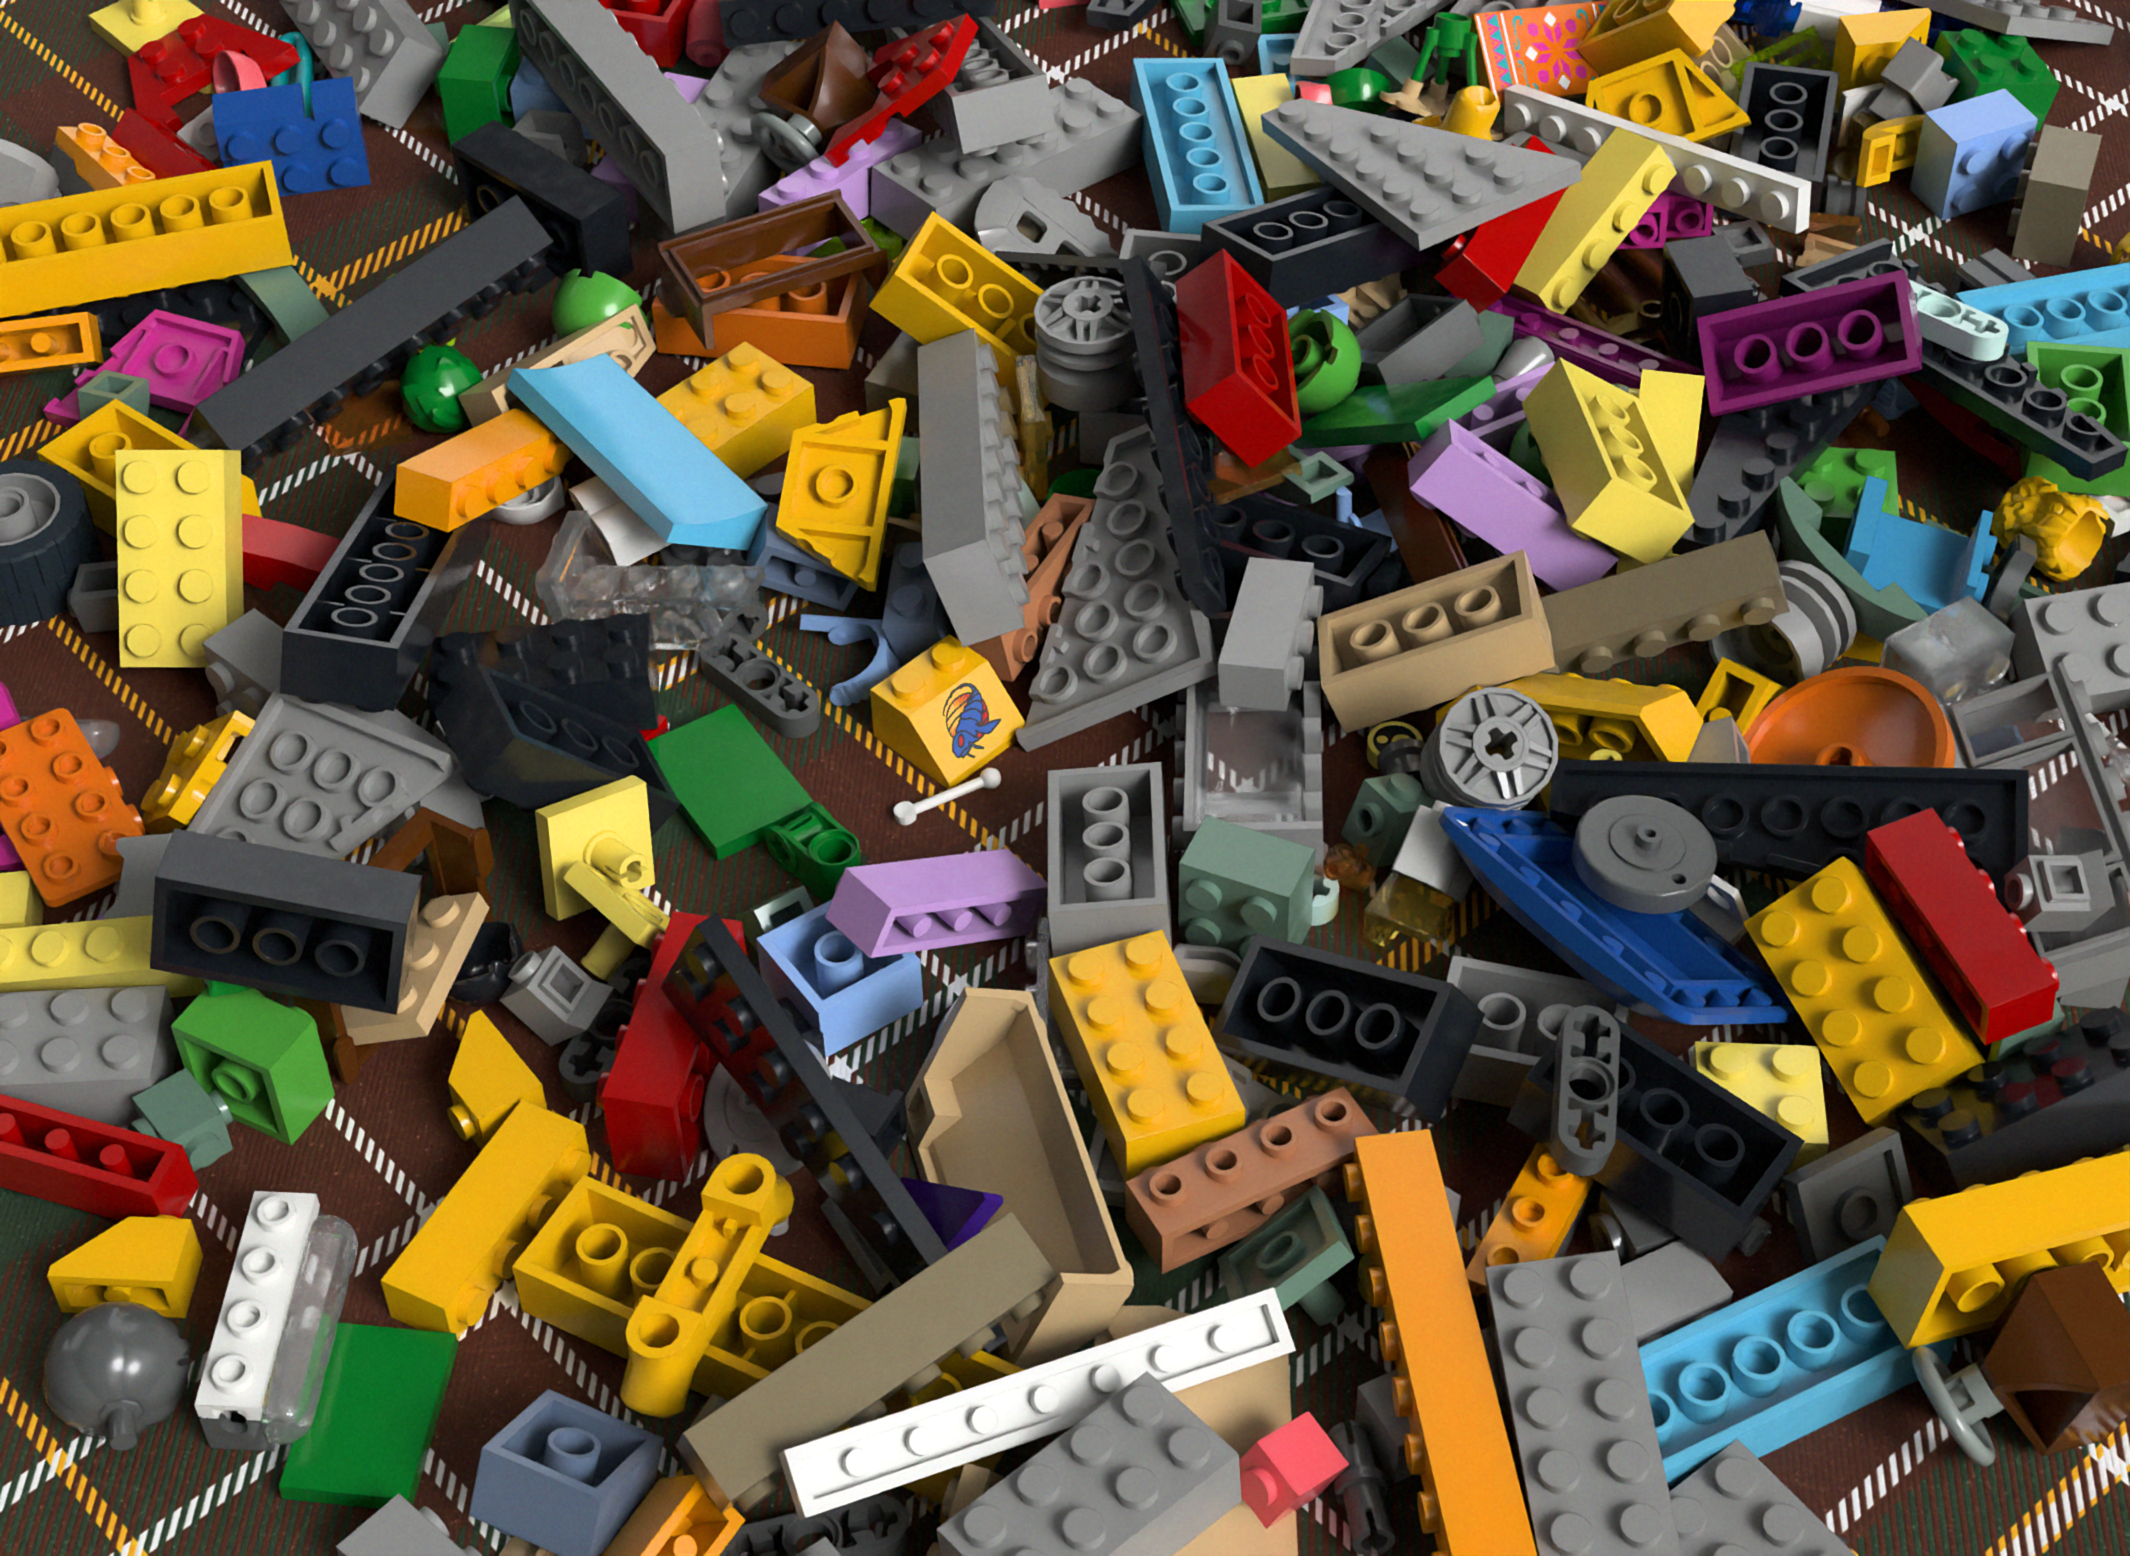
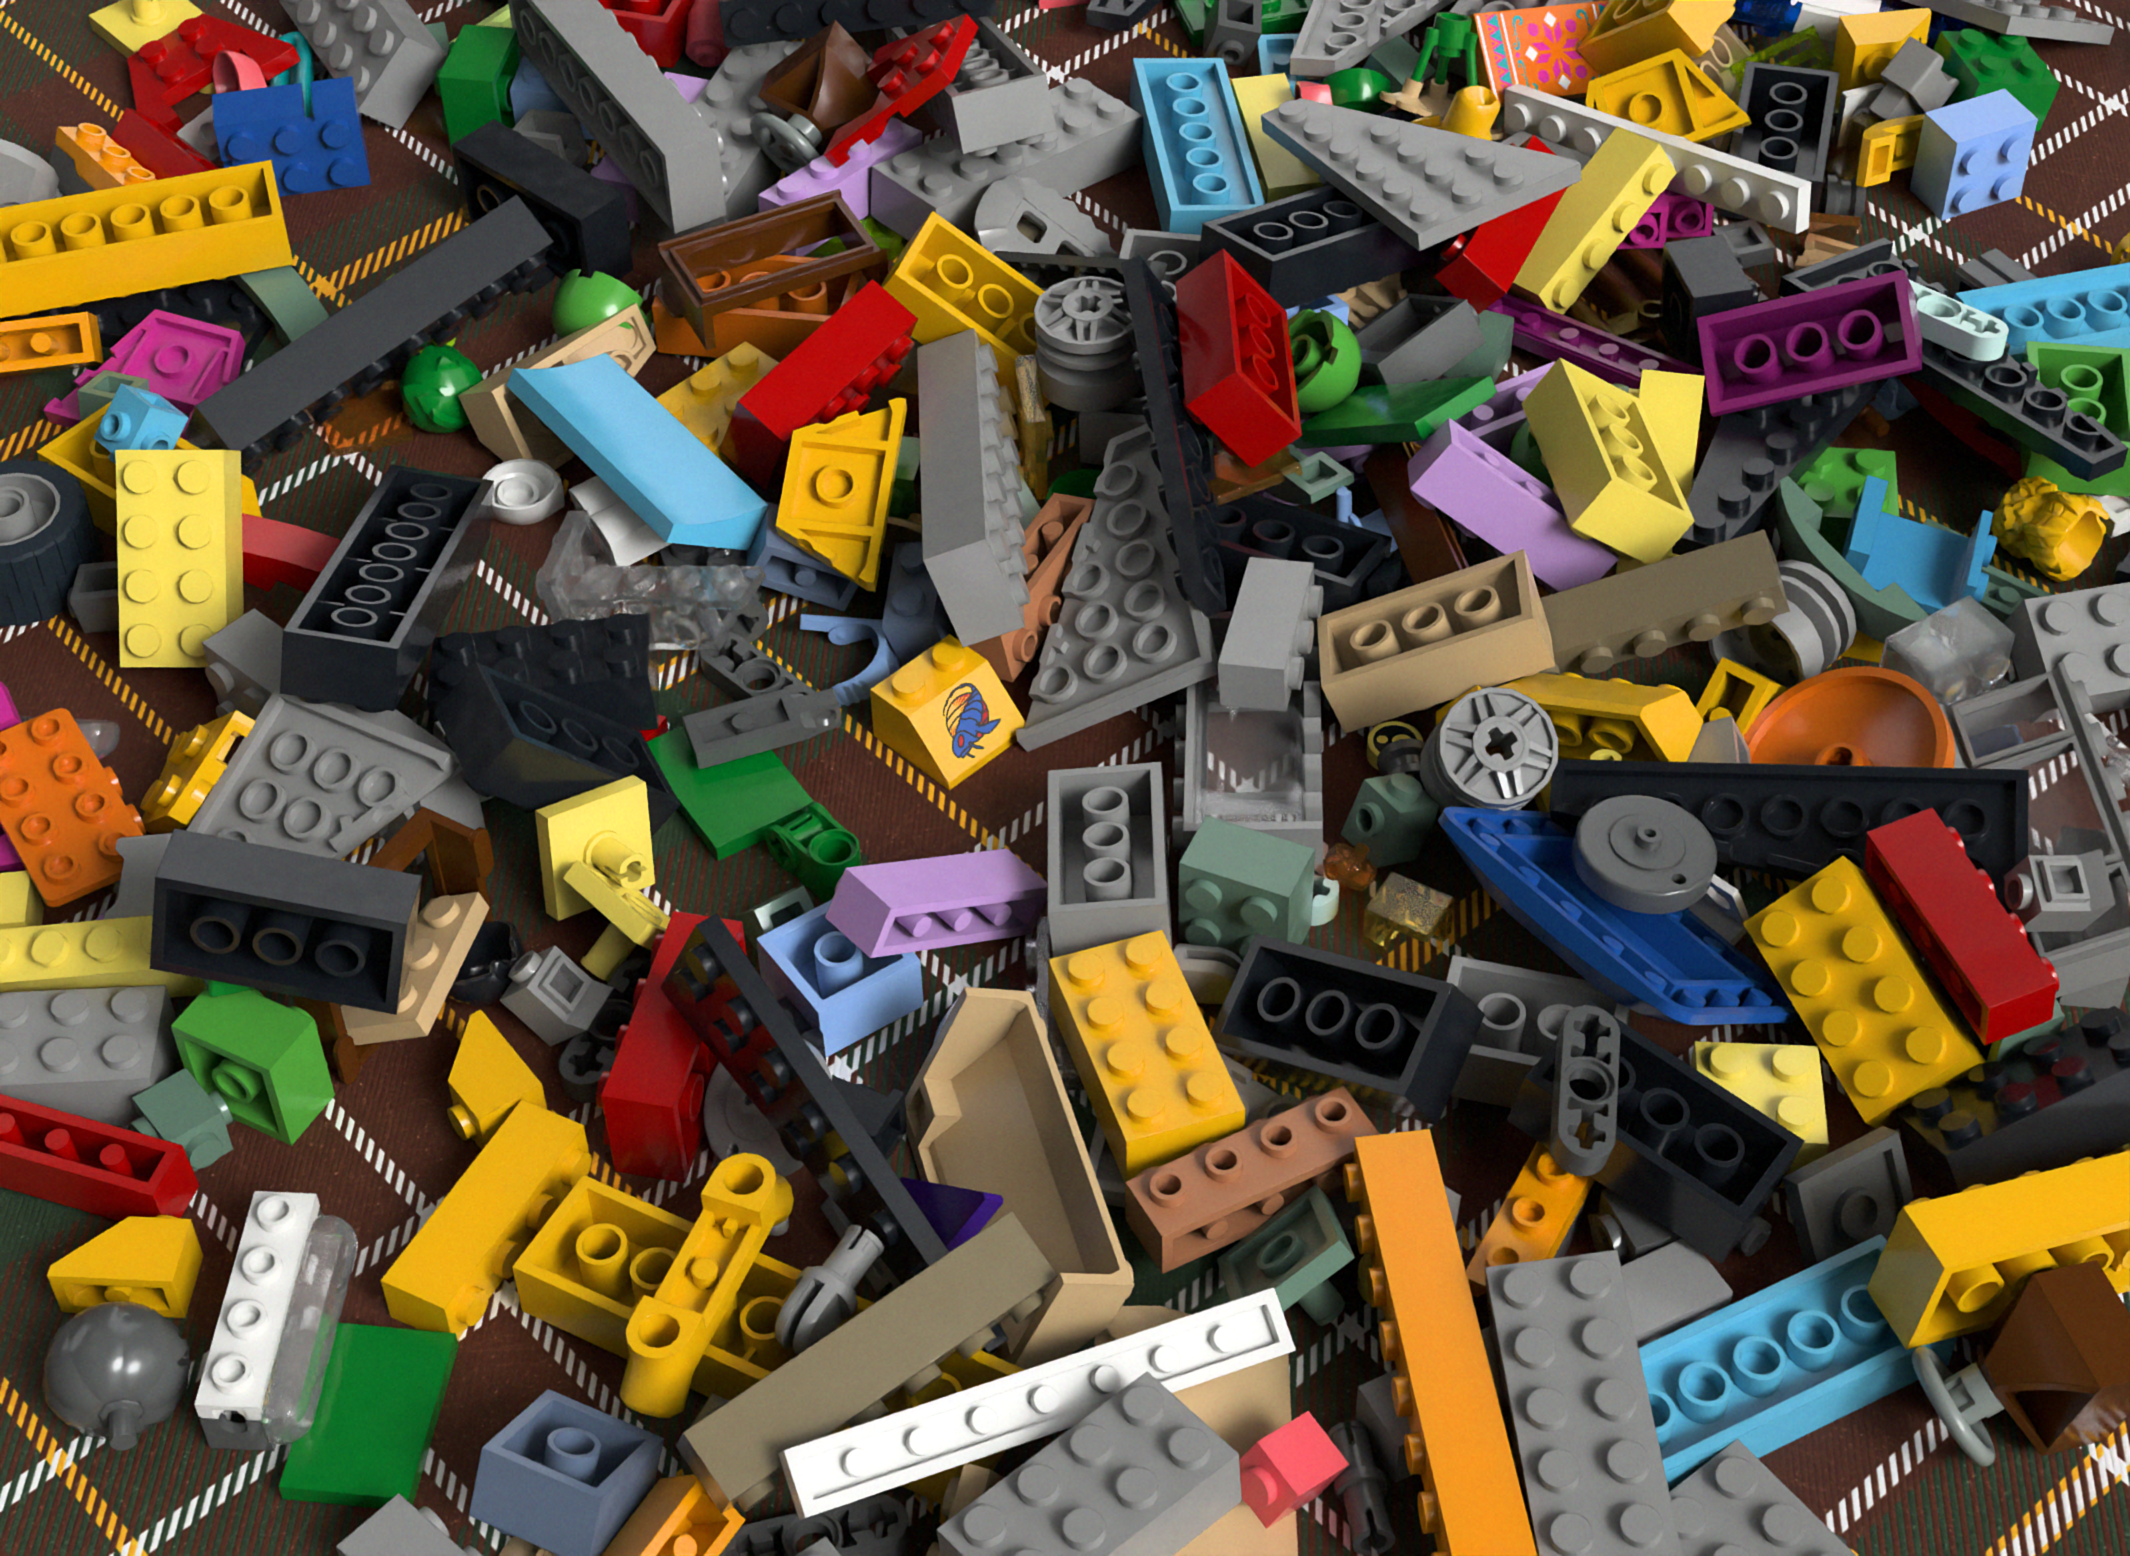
(139, 422): none -> medium azure brick
(478, 470): light orange brick -> none
(759, 724): none -> dark grey hinge
(820, 381): none -> red brick
(826, 1292): none -> light grey arm
(906, 812): white hinge -> none
(1431, 857): white brick -> none
(1521, 358): light grey cone -> none
(2008, 576): dark grey tile -> none
(2052, 195): dark tan brick -> none

